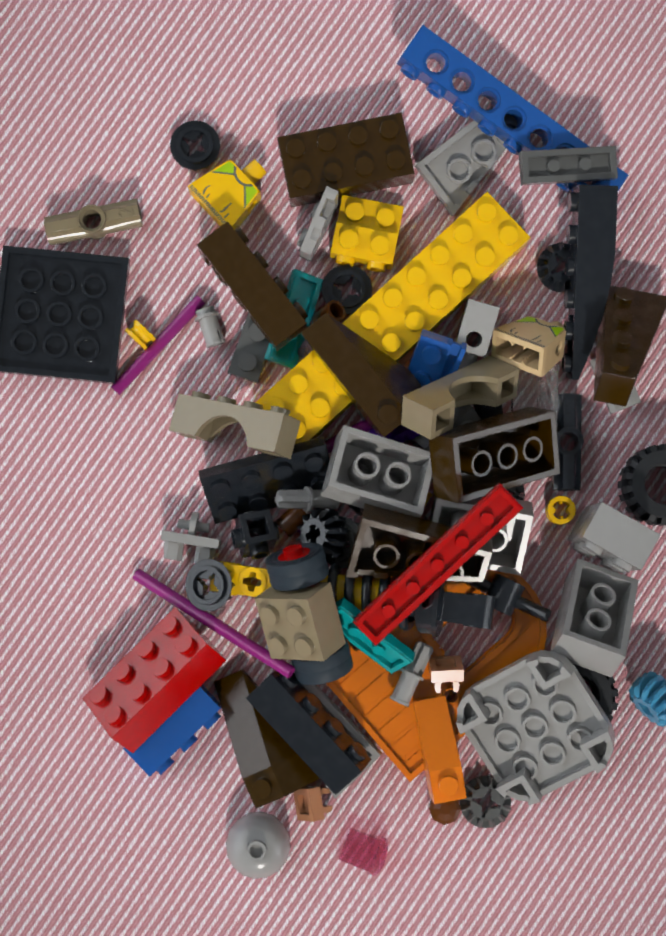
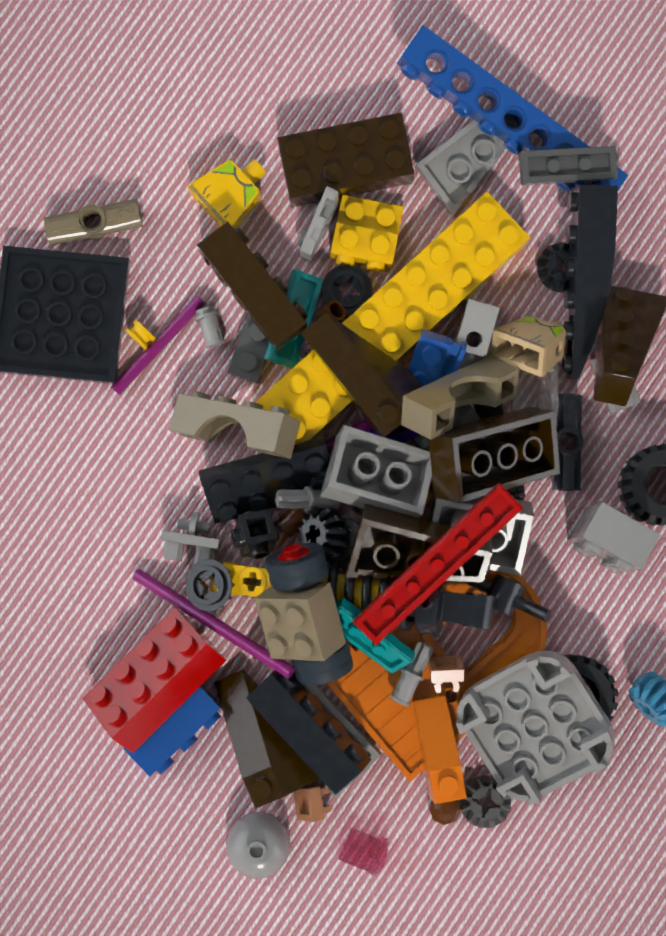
(192, 132): black gear -> none
(570, 510): yellow bush -> none
(595, 617): light grey brick -> none

